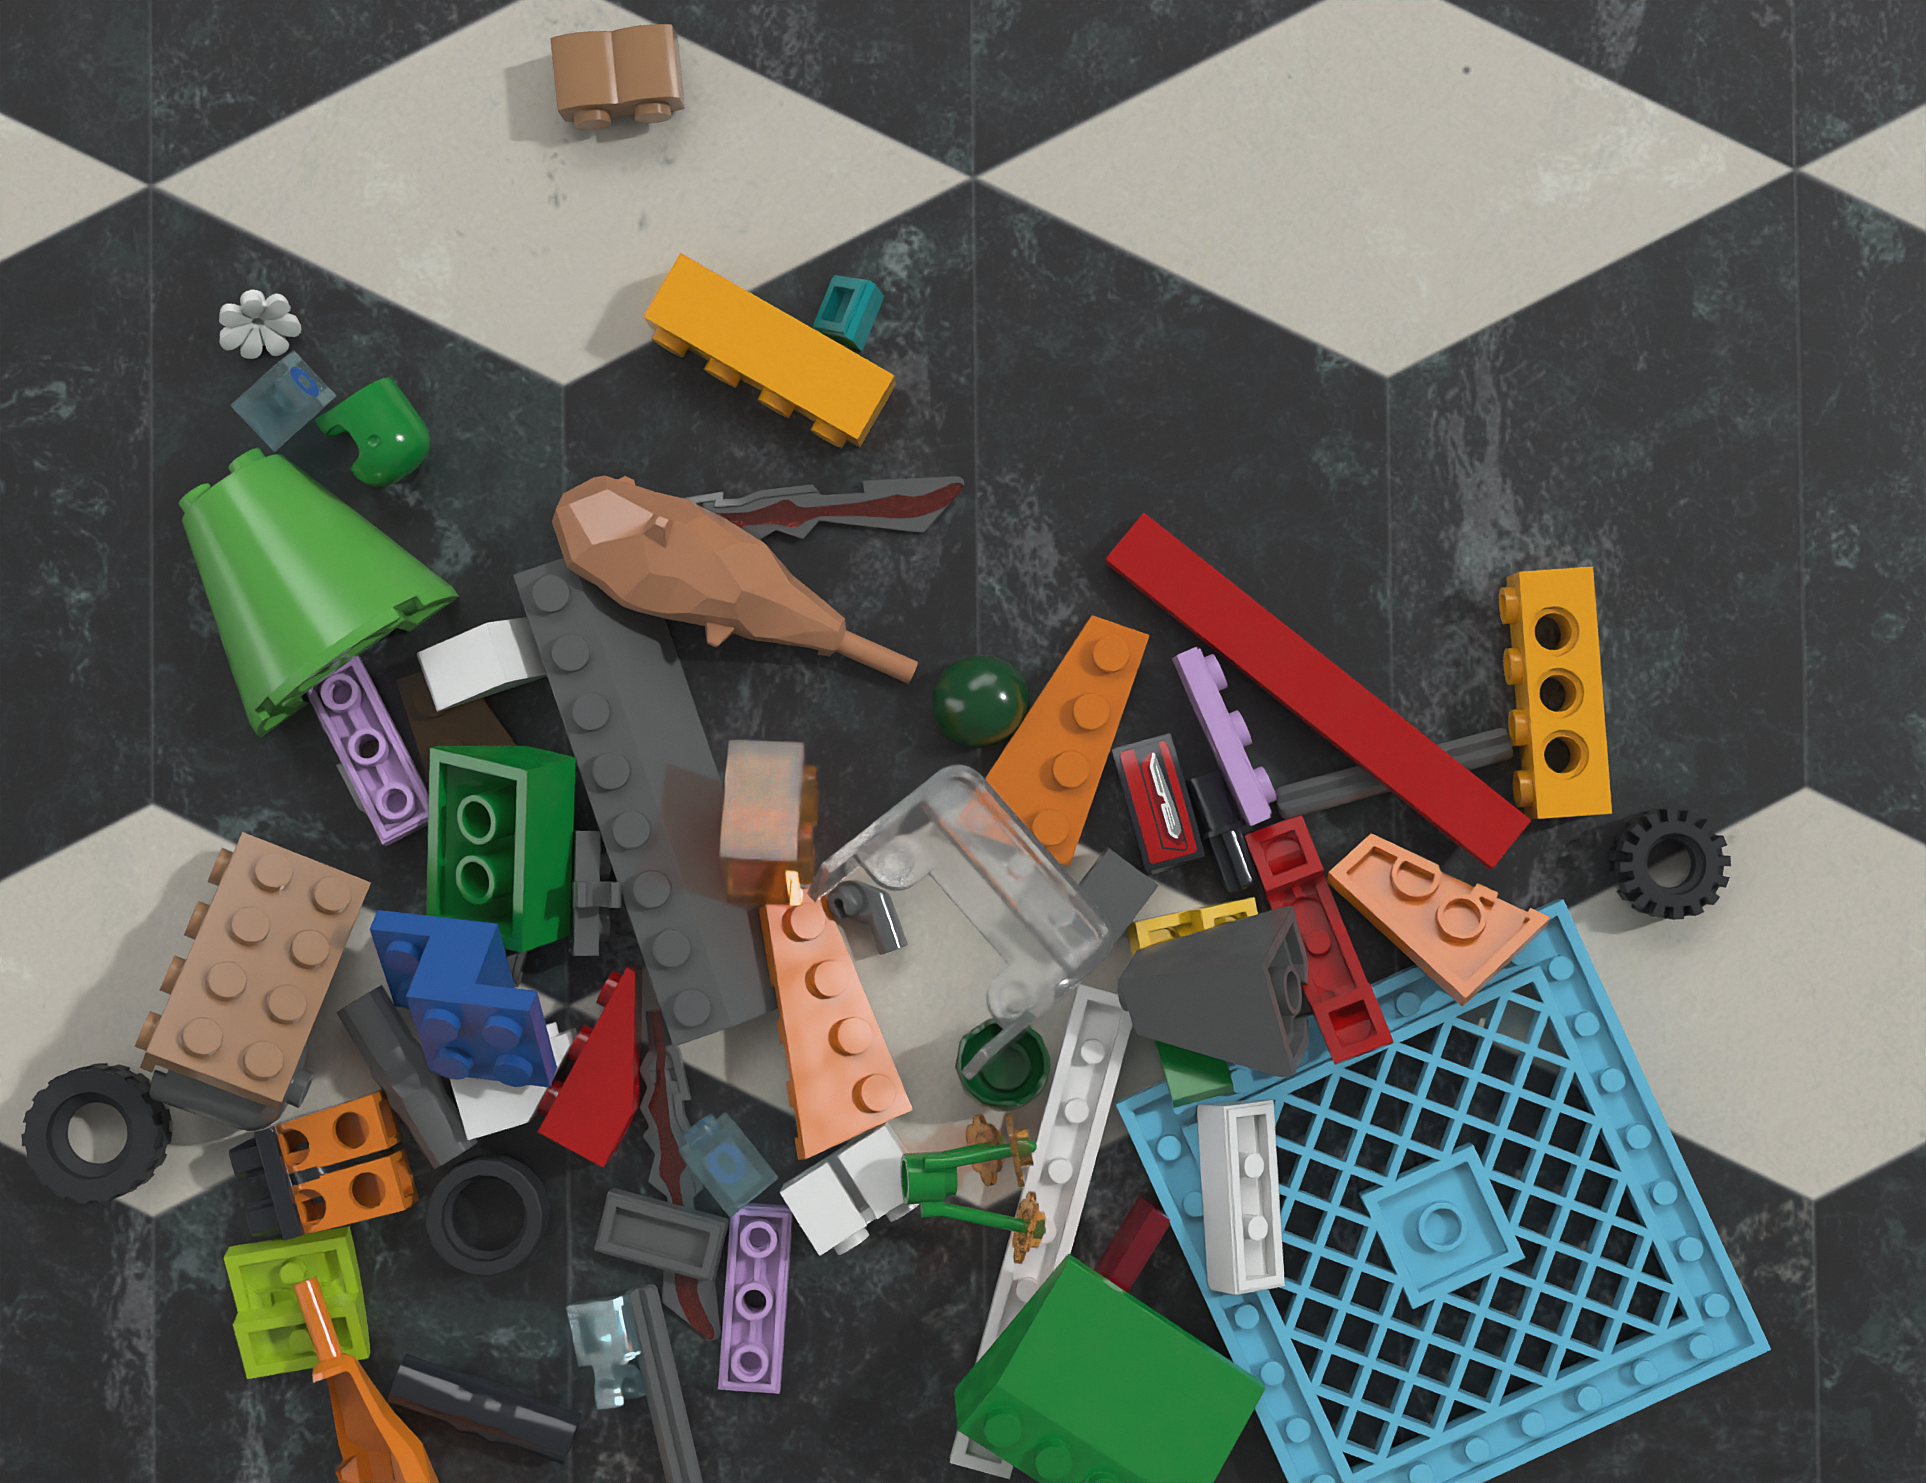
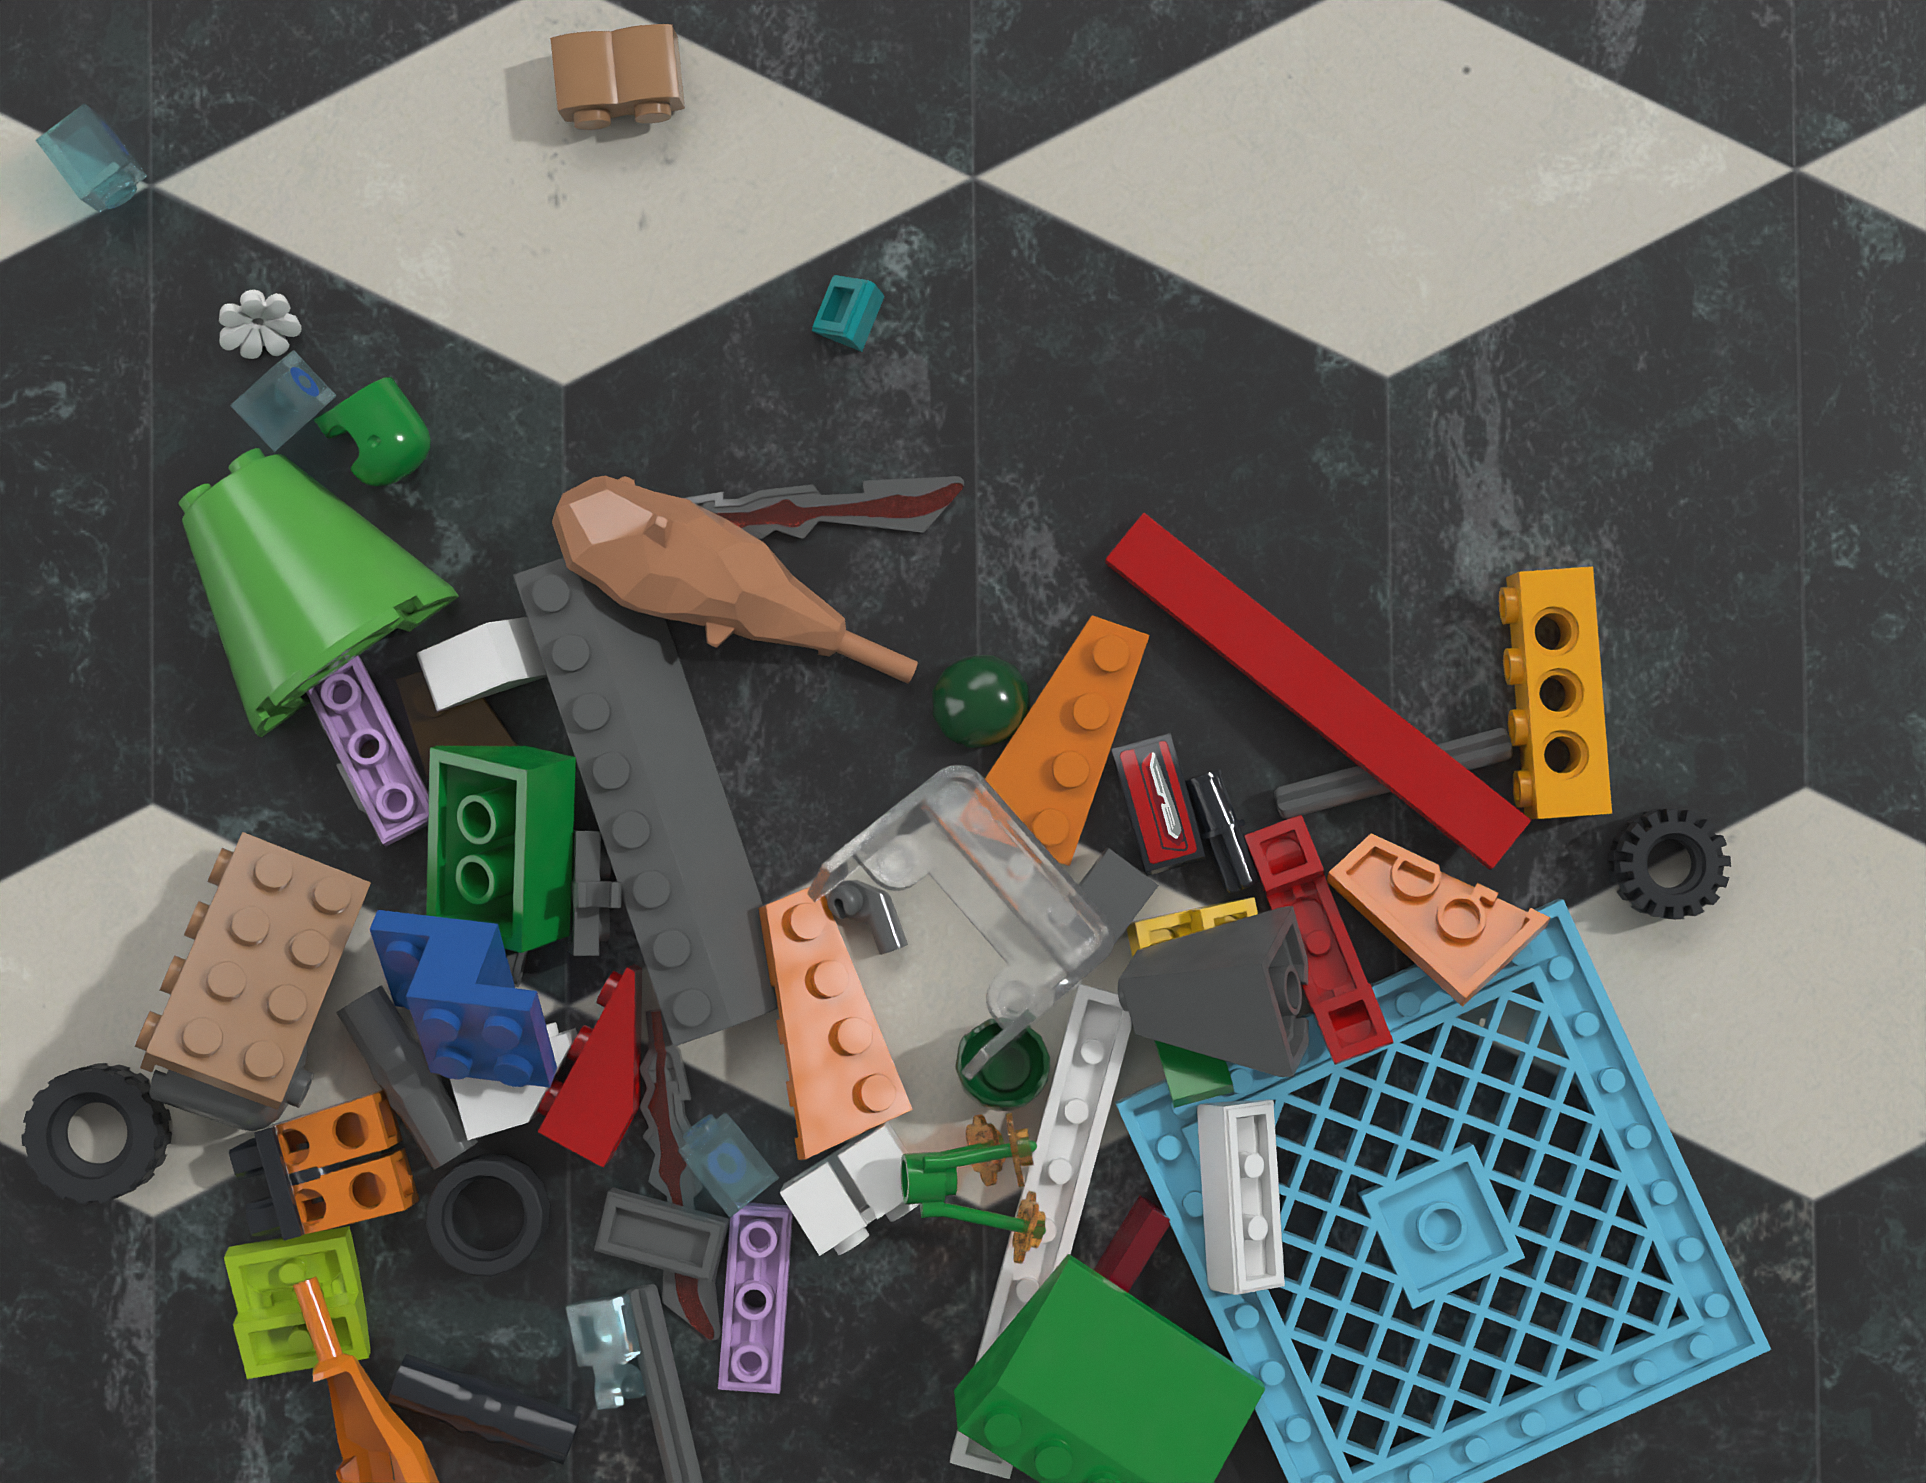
(92, 159): none -> clear light blue brick
(768, 822): clear orange brick -> none
(769, 351): light orange brick -> none
(1225, 734): lavender tile -> none

